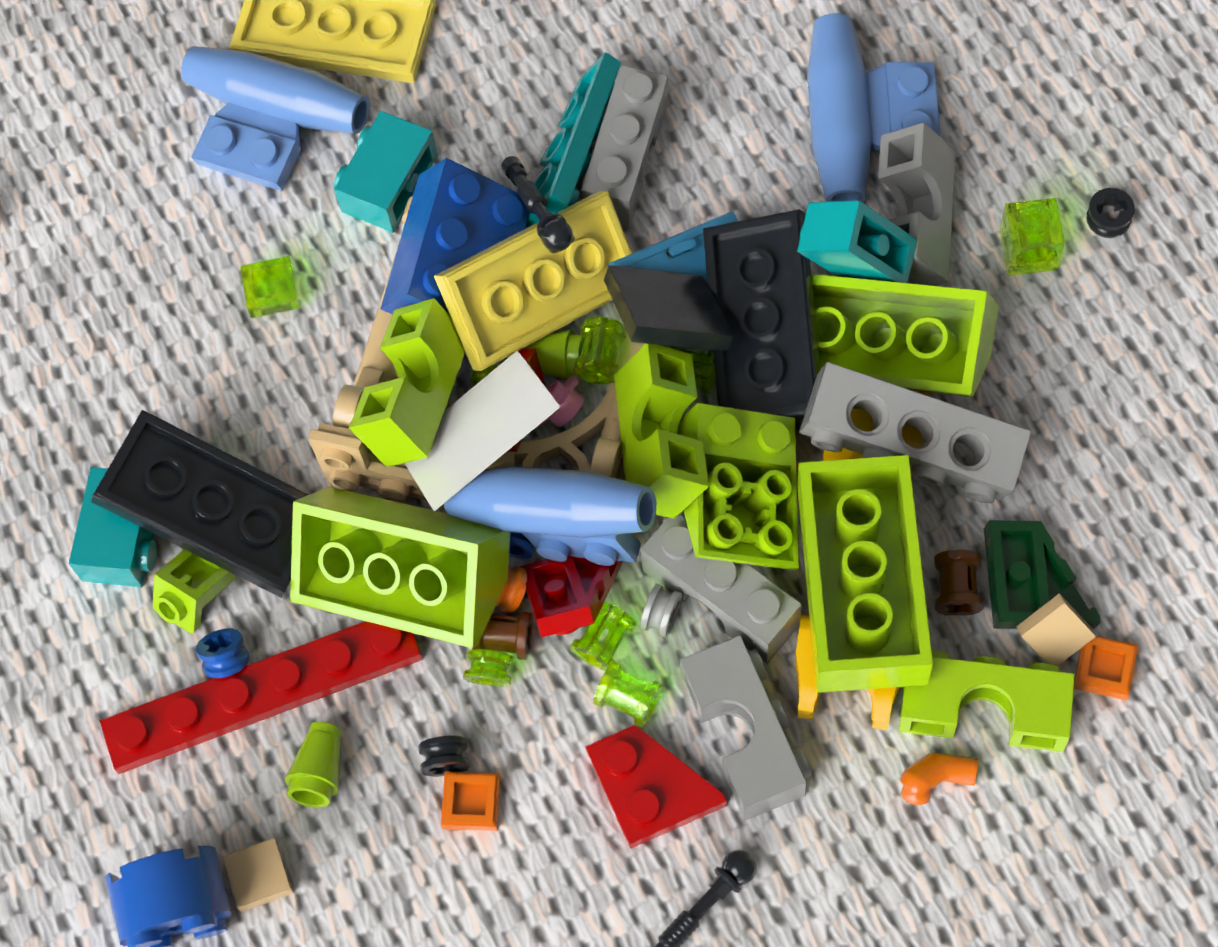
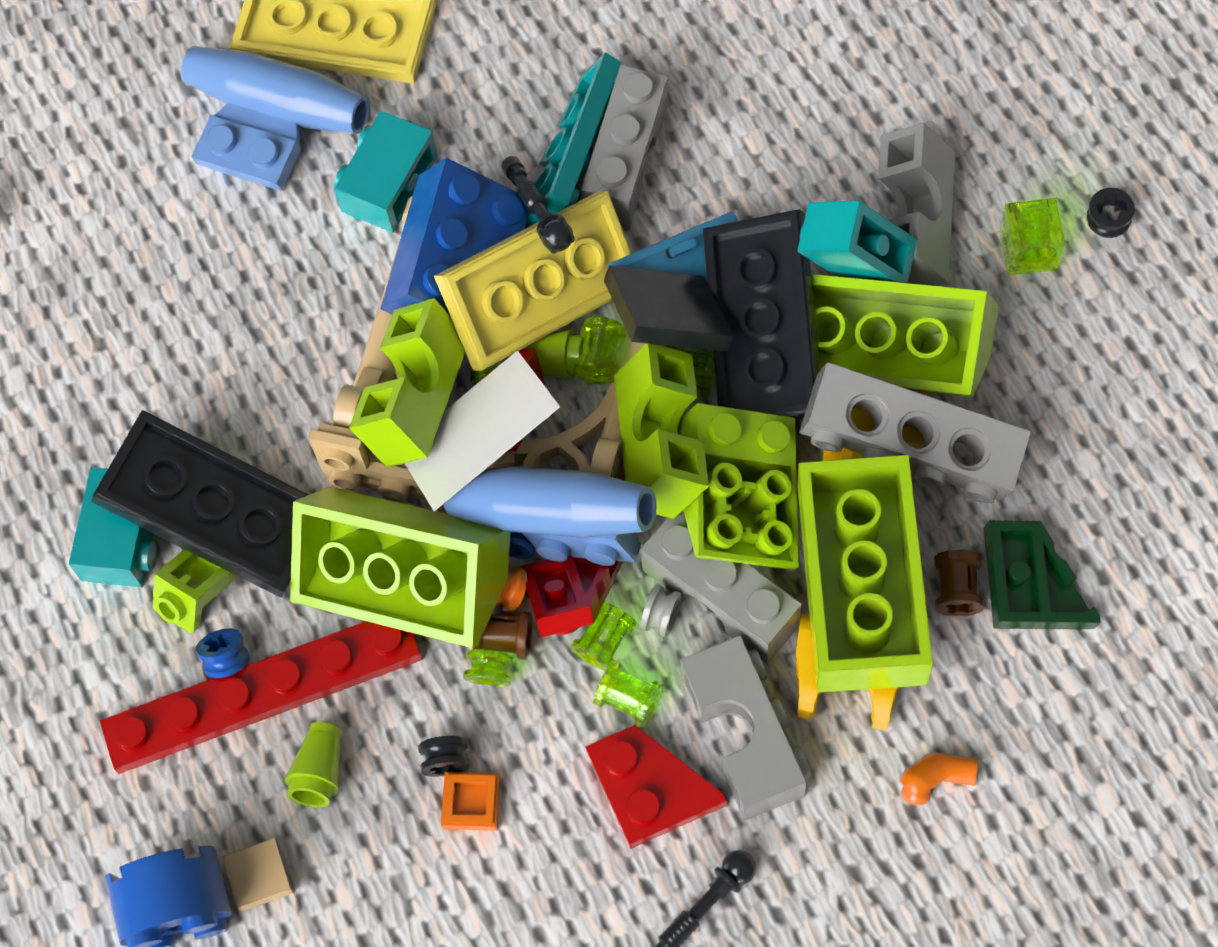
(269, 287): clear neon green plate -> none
(568, 399): bright pink plate -> none
(858, 107): medium blue plate -> none
(1033, 699): lime arch -> none
(1056, 631): tan tile -> none
(1106, 667): orange tile -> none

